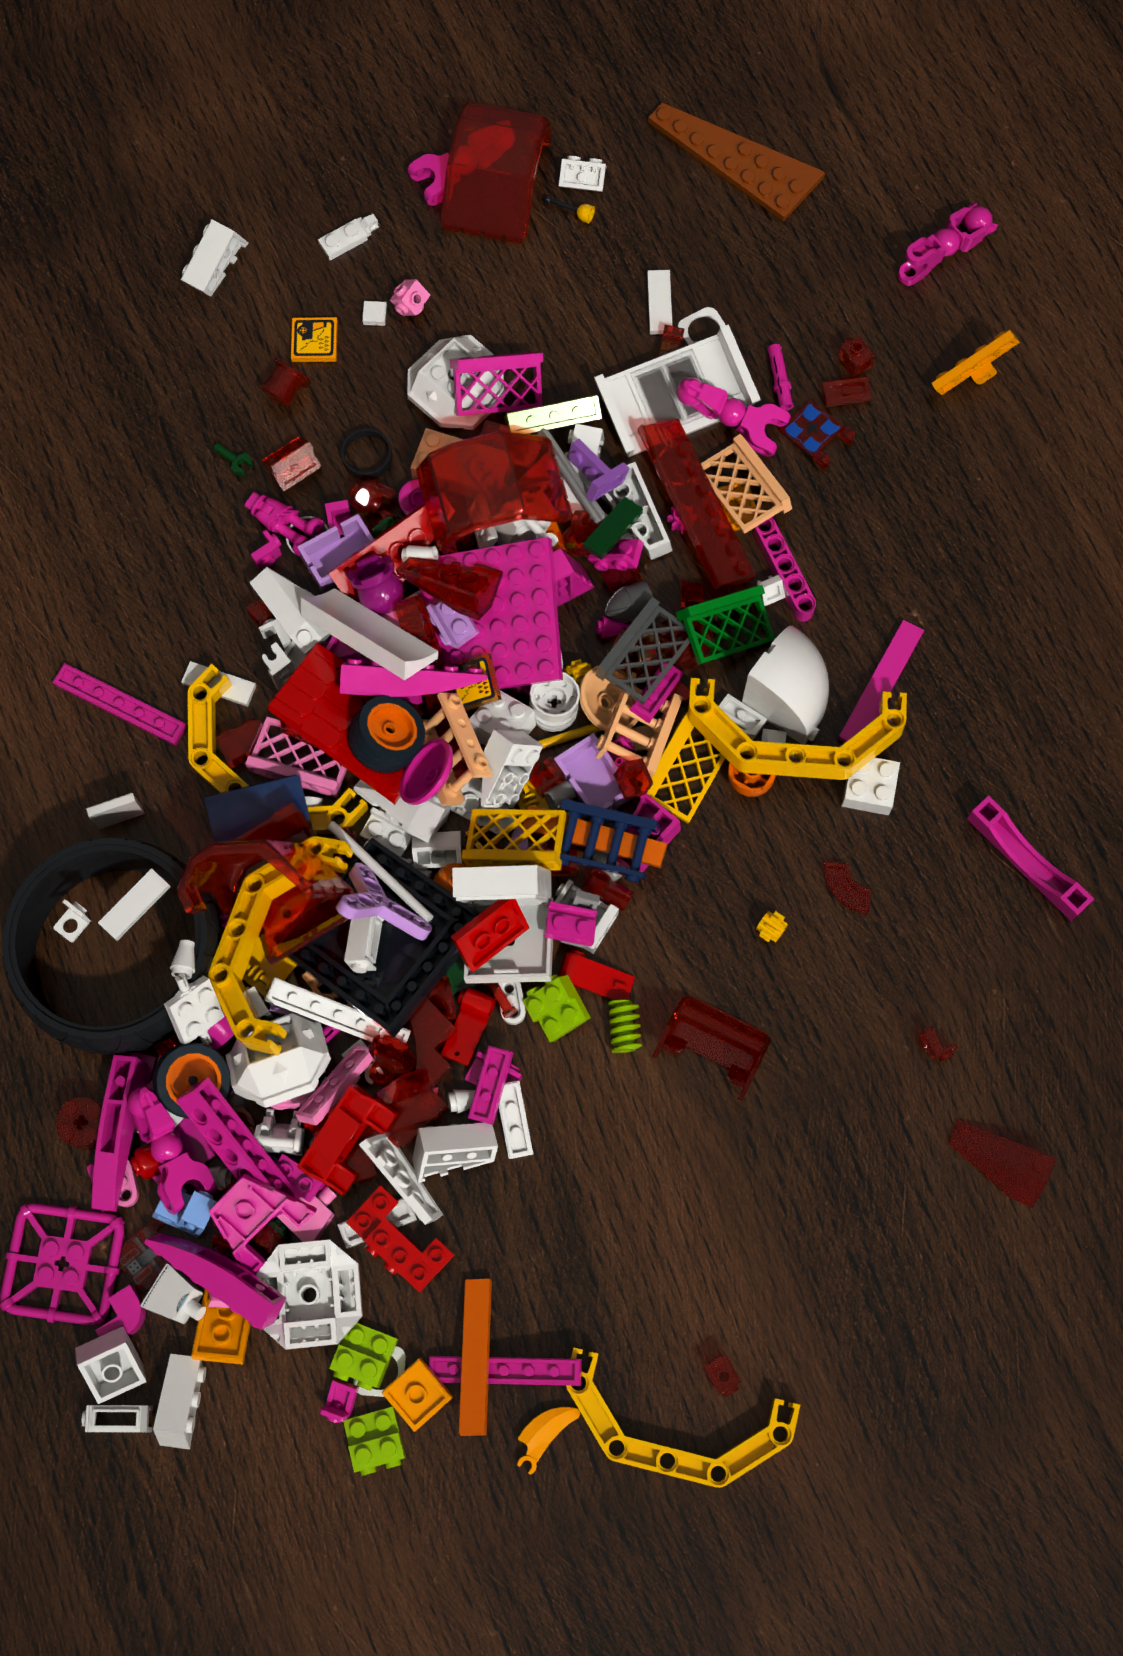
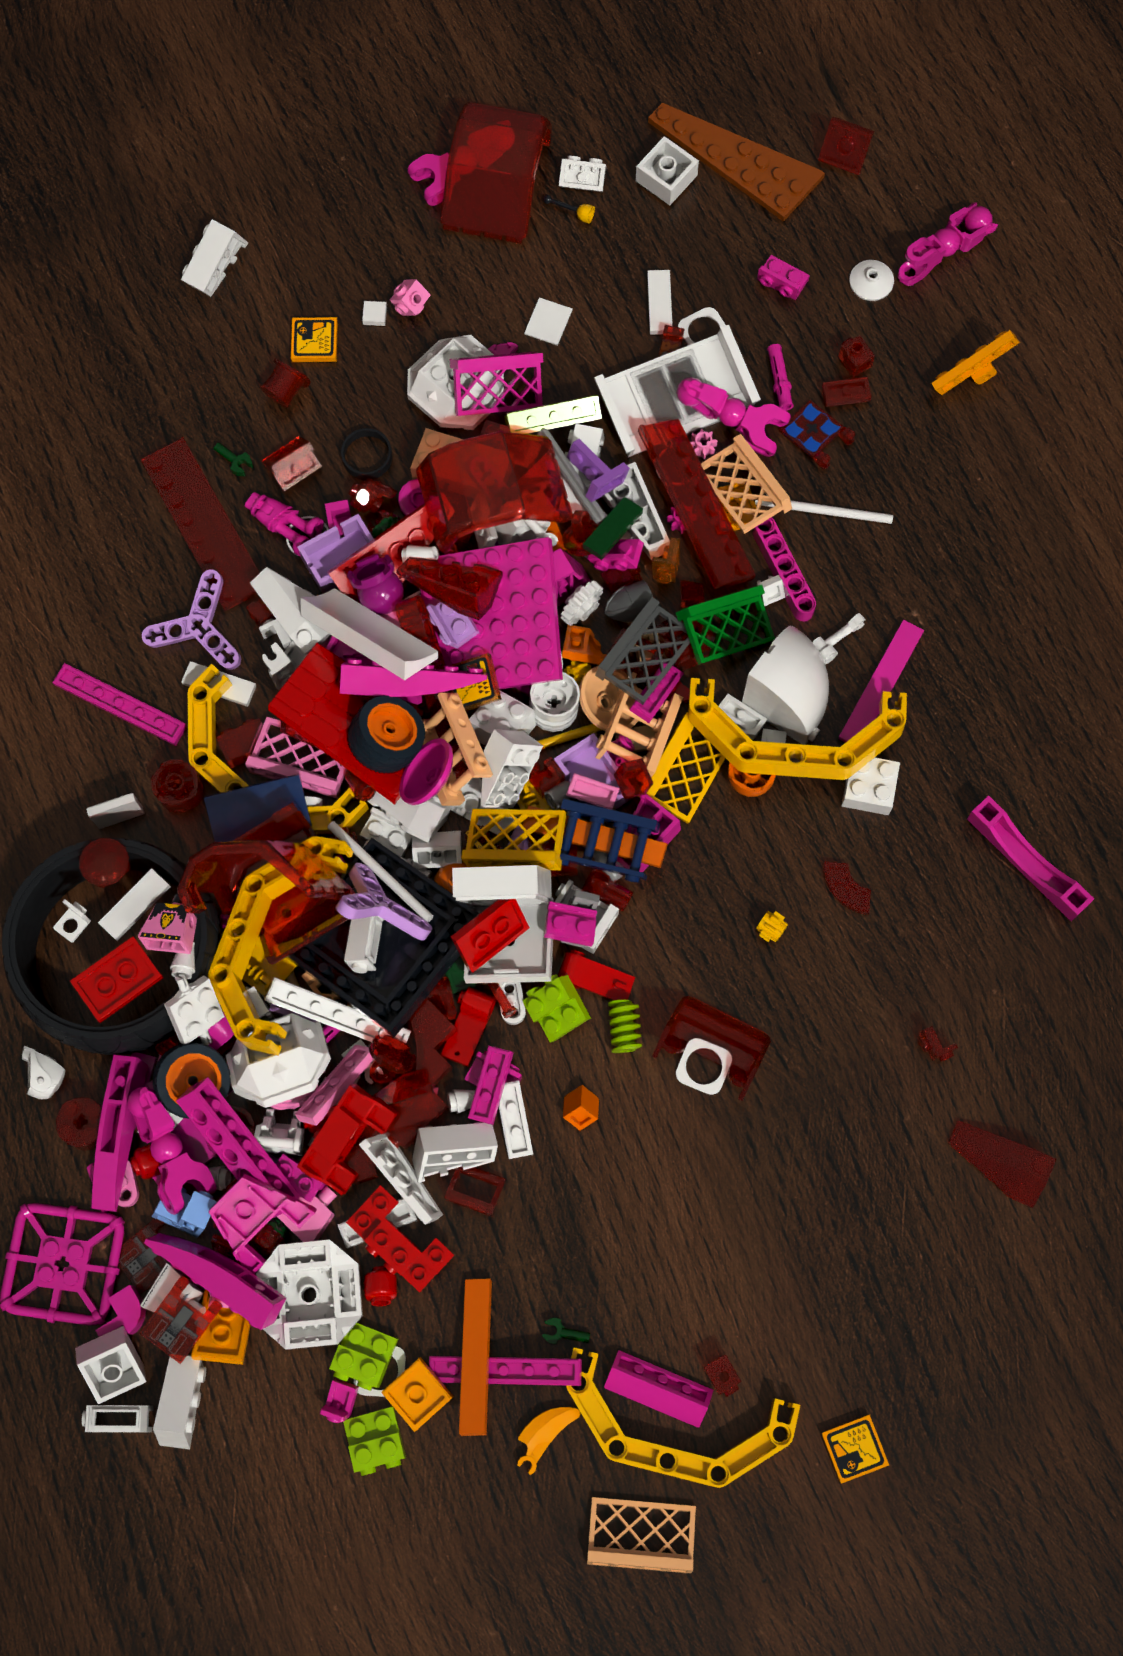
(43, 1074): none -> white helmet
(104, 862): none -> clear red dish
(116, 979): none -> red plate
(166, 780): none -> clear red brick
(169, 928): none -> bright pink torso
(177, 1324): none -> clear red flag
(187, 624): none -> lavender piece
(202, 520): none -> clear red plate
(268, 553): dark pink bracket -> none
(348, 236): white hinge -> none
(359, 788): none -> clear red cone
(380, 1286): none -> red head
(470, 1202): none -> clear red tile
(504, 348): none -> dark pink tile
(548, 321): none -> white window
(564, 1333): none -> dark green bar
(581, 603): none -> white gear
(581, 1107): none -> orange panel
(582, 645): none -> orange wing
(592, 791): none -> bright pink tile
(609, 628): dark pink cone -> none
(635, 1558): none -> light nougat fence
(659, 1389): none -> dark pink panel
(666, 568): none -> clear orange bracket
(667, 170): none -> white brick
(683, 1077): none -> white piece
(709, 443): none -> bright pink gear
(782, 277): none -> dark pink bracket
(826, 647): none -> white brick
(836, 511): none -> white piece
(846, 145): none -> clear red tile
(855, 1449): none -> tile
(871, 288): none -> white dish

